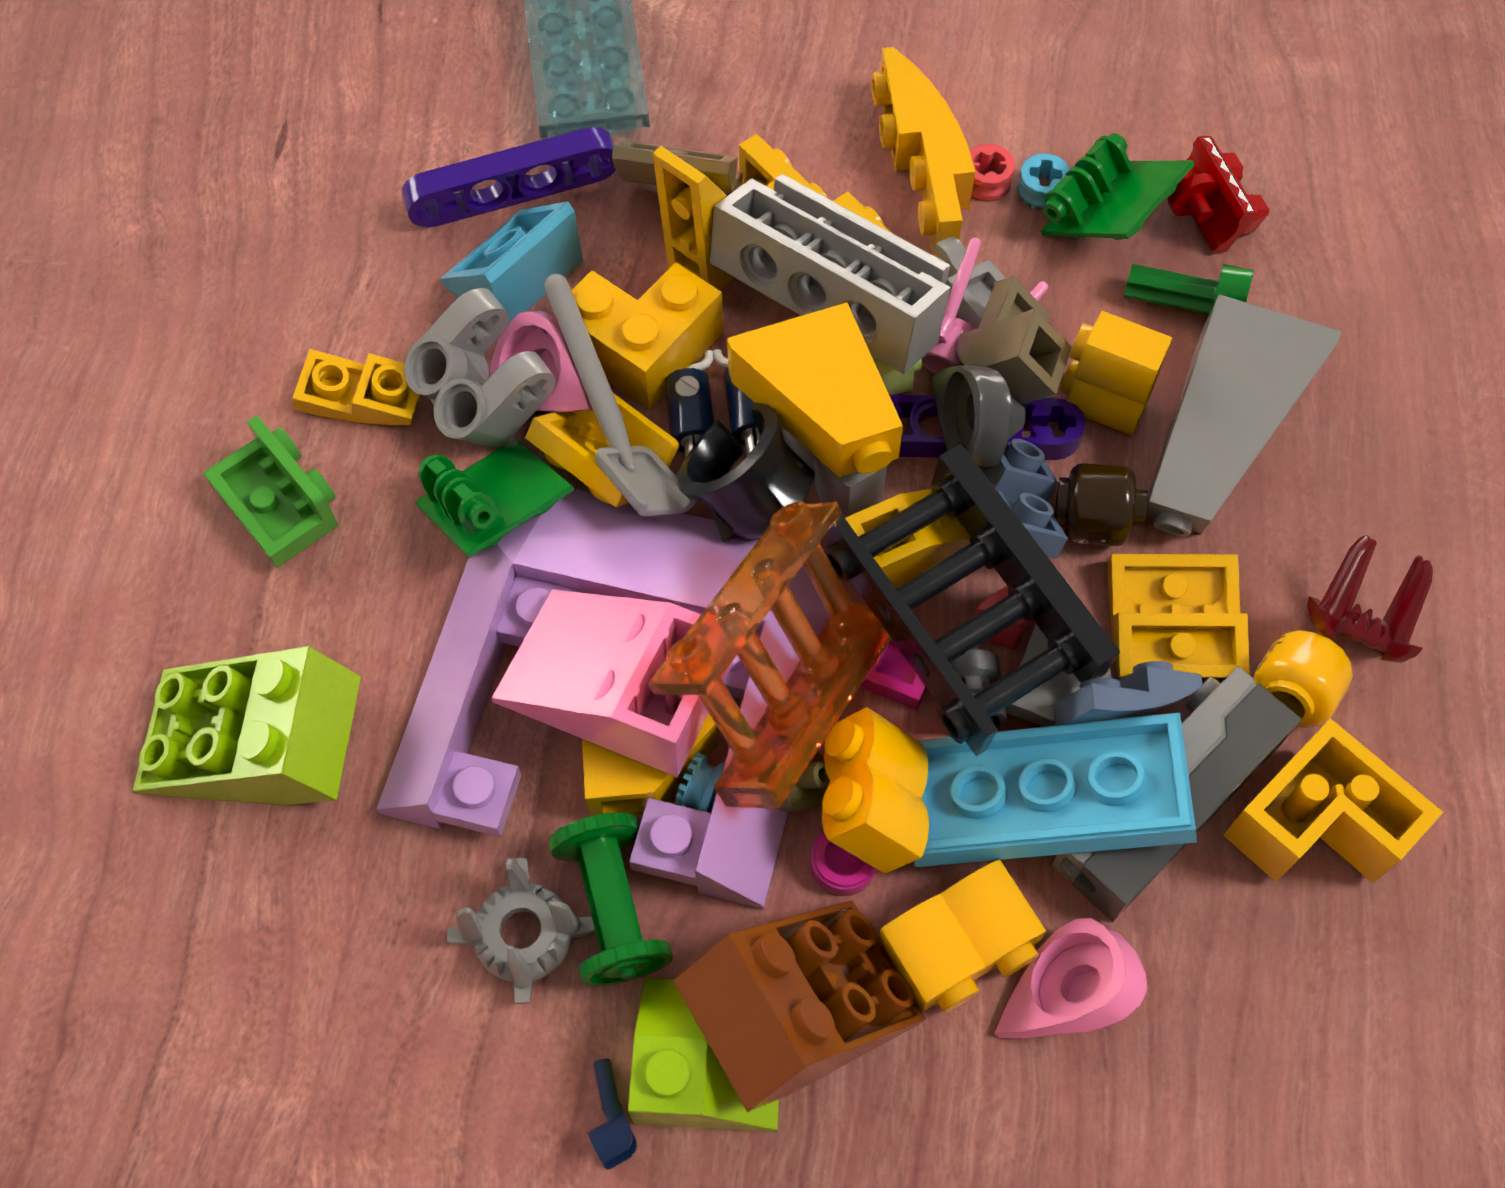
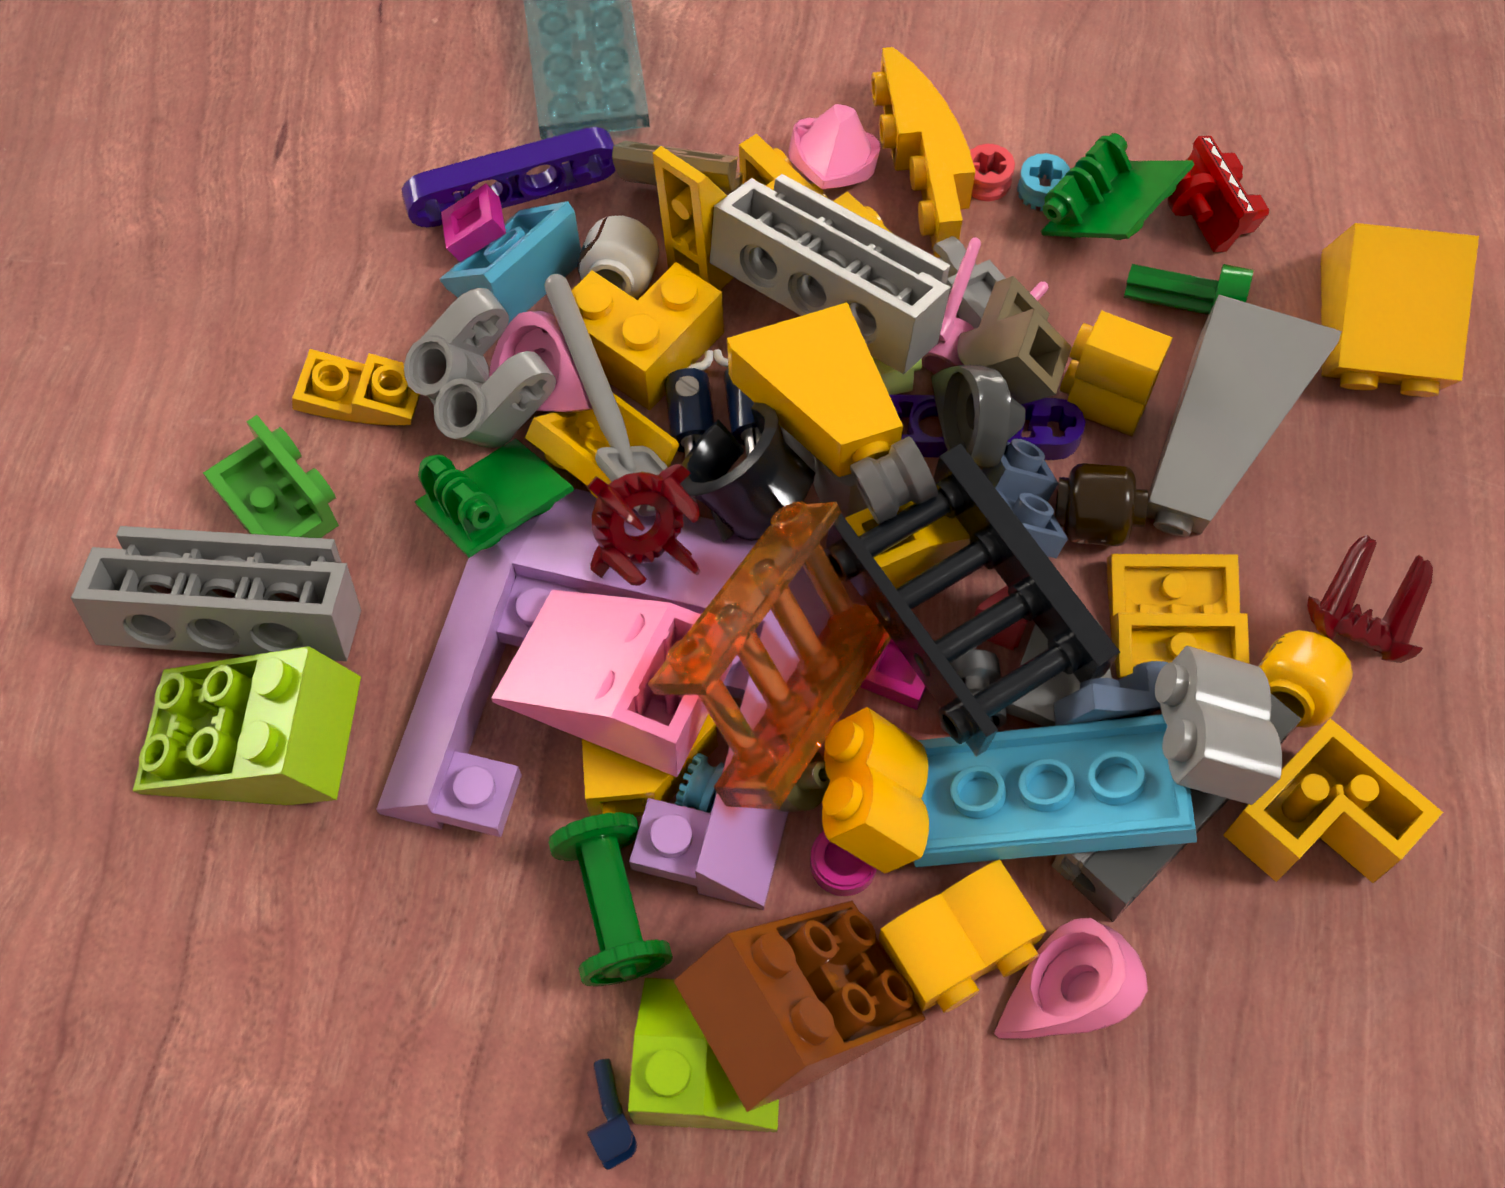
(127, 612): none -> light grey brick
(473, 222): none -> dark pink tile
(526, 964): light grey piece -> none
(615, 506): none -> dark red piece
(621, 253): none -> white head
(834, 148): none -> bright pink piece
(894, 480): none -> flat silver wheel
(1218, 725): none -> light grey brick
(1399, 307): none -> yellow slope

